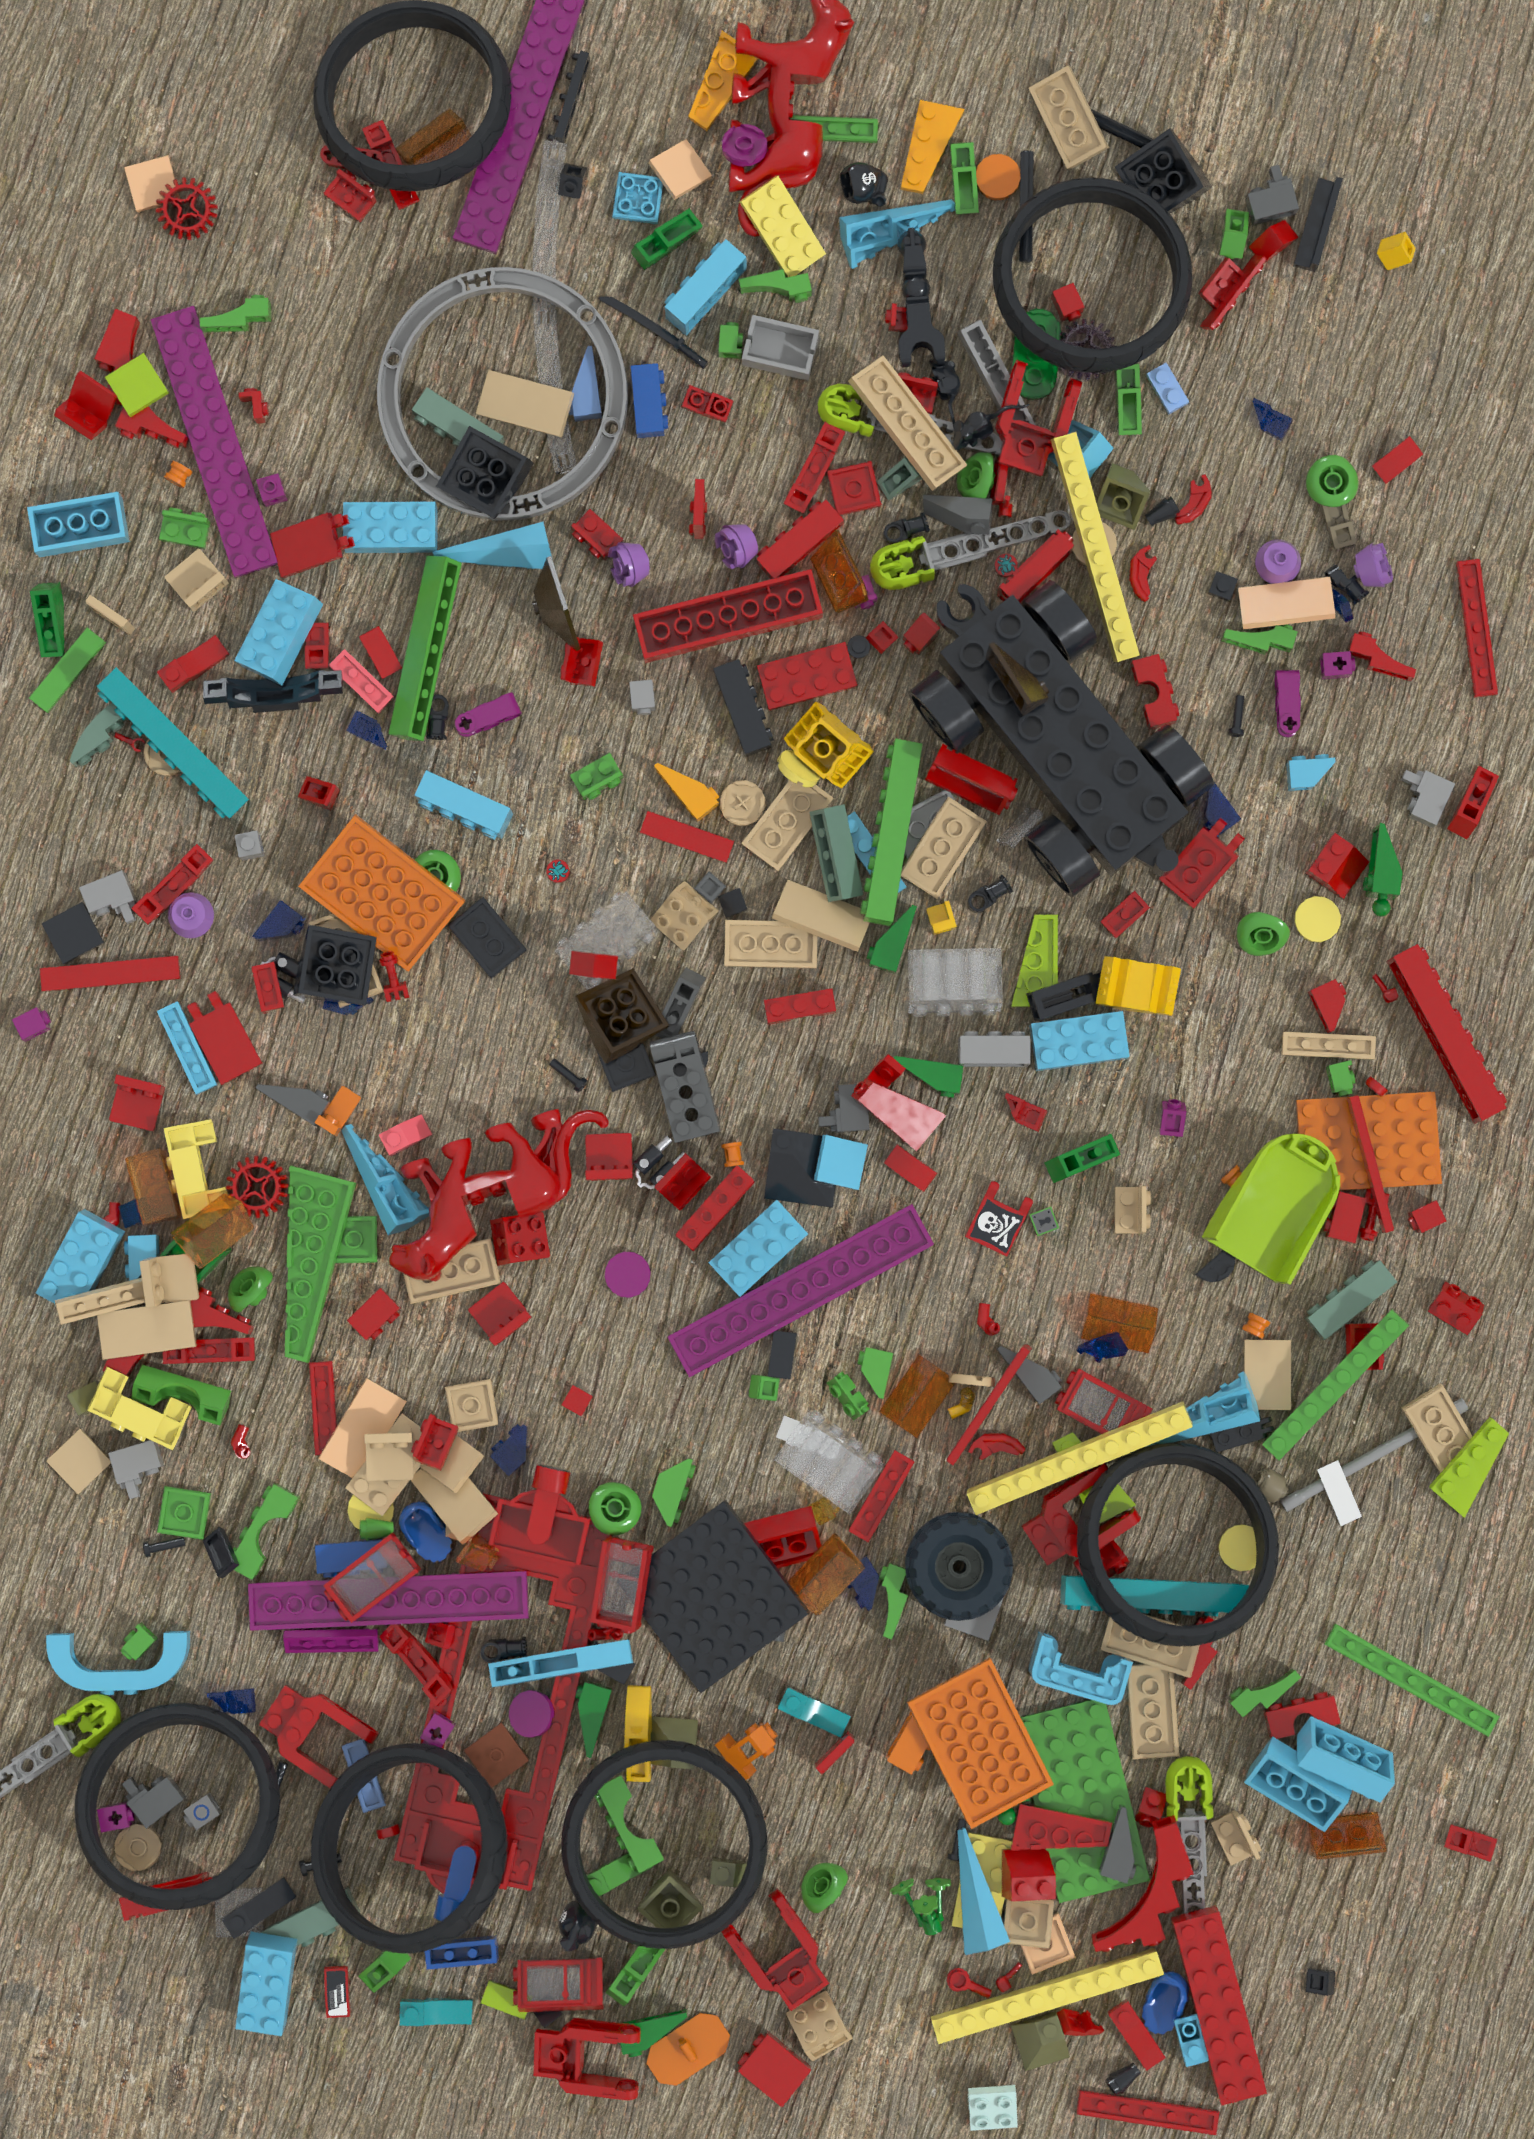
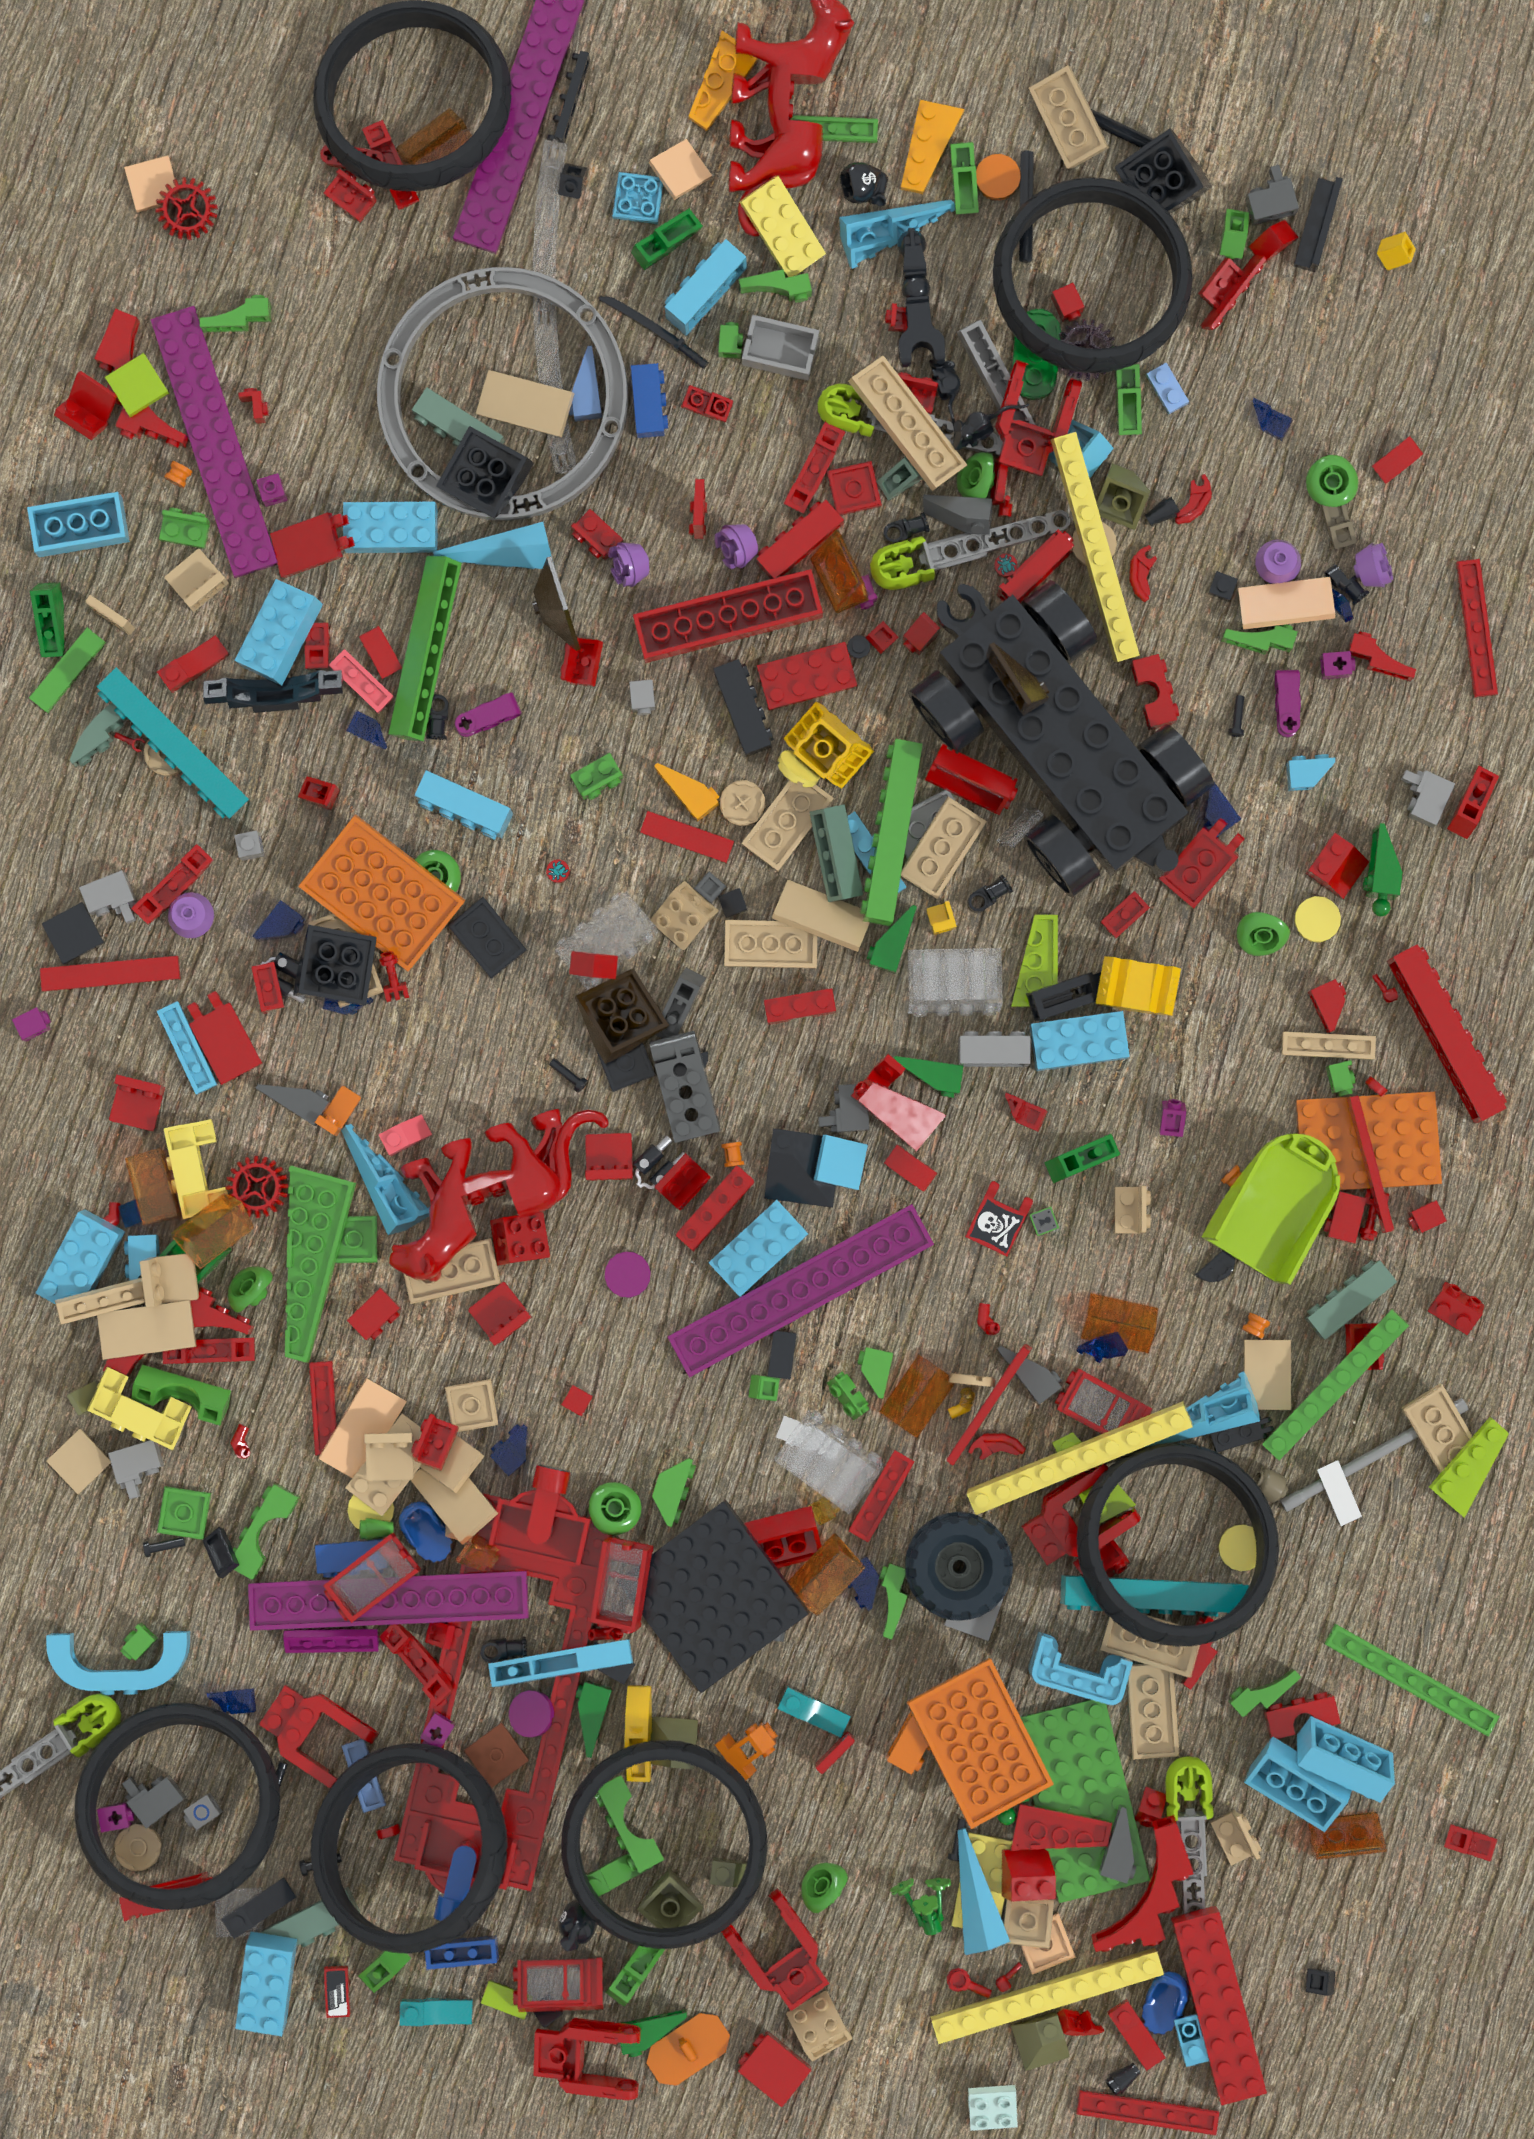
(744, 145): magenta tile -> none

